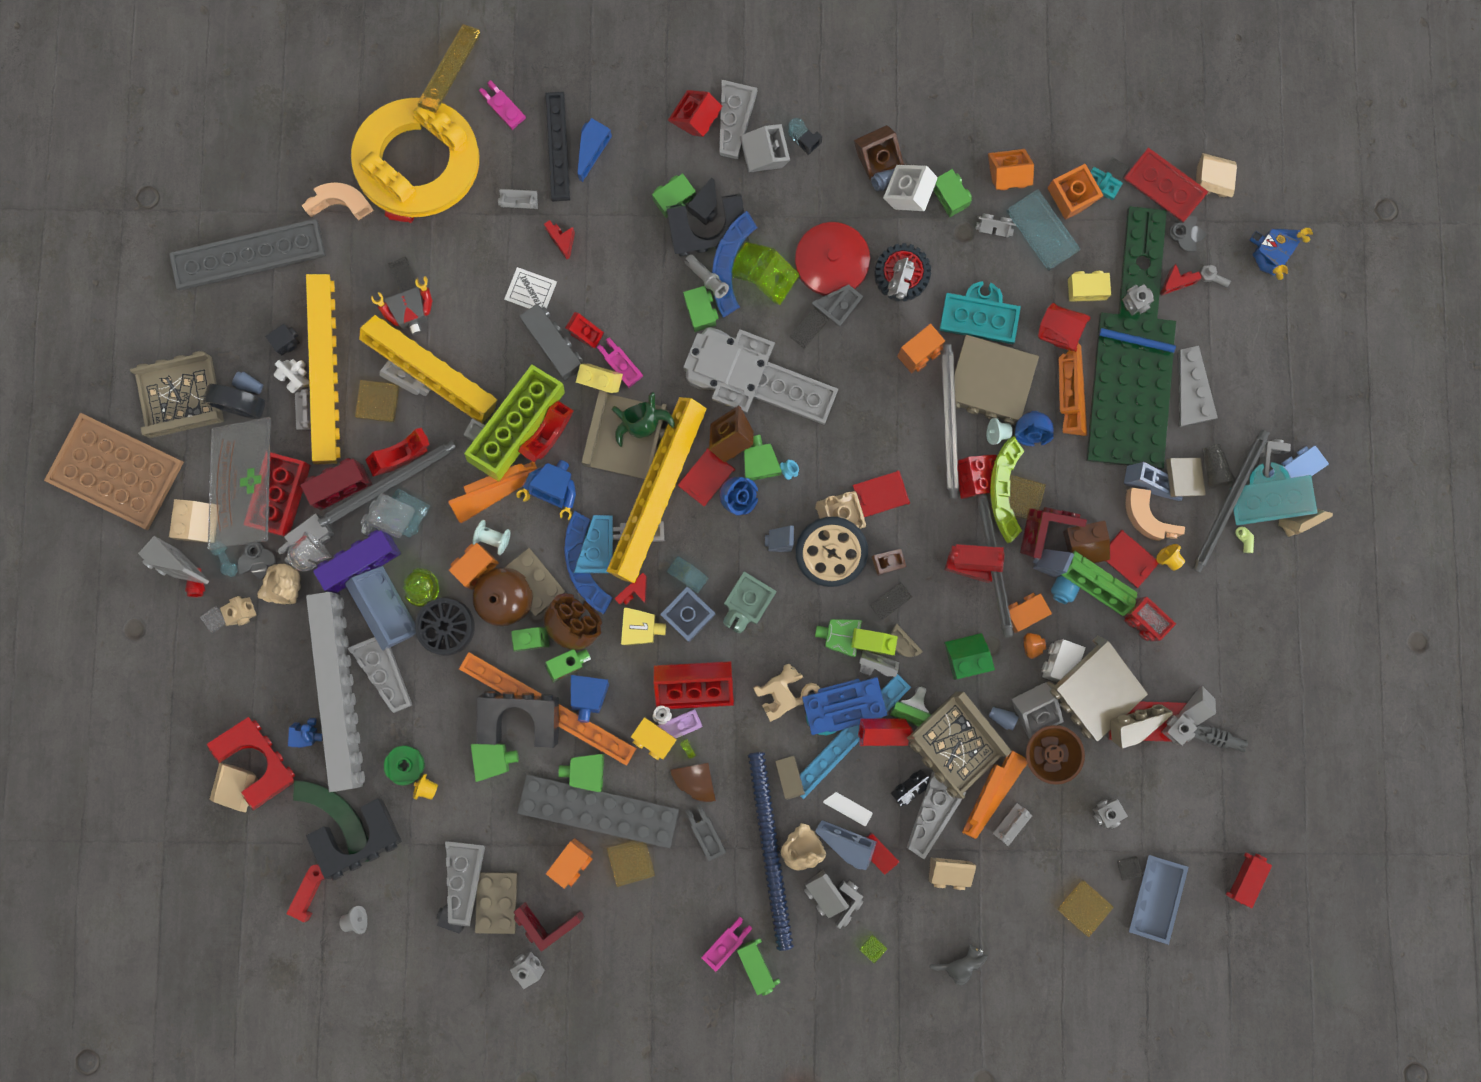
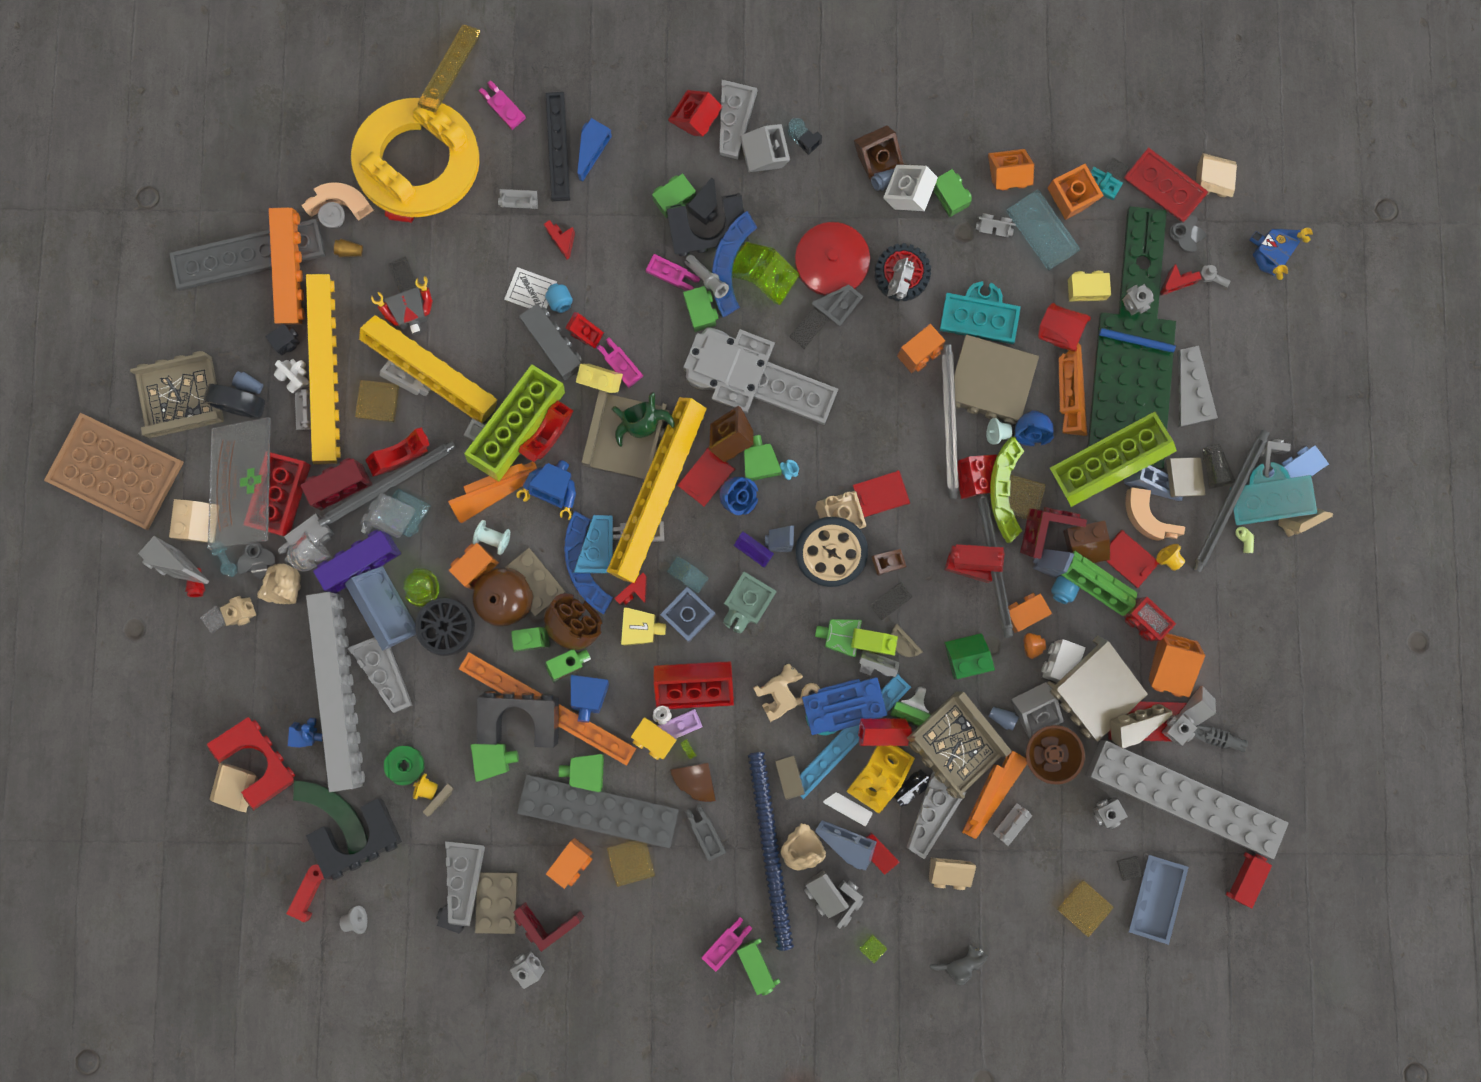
(285, 266): none -> orange brick
(331, 215): none -> light grey piece
(347, 249): none -> pearl gold cone
(439, 800): none -> dark tan tile
(559, 298): none -> dark azure head
(670, 272): none -> dark pink hinge
(753, 549): none -> dark purple tile
(882, 776): none -> yellow bracket
(1113, 459): none -> lime brick
(1176, 665): none -> orange slope
(1187, 799): none -> light grey brick

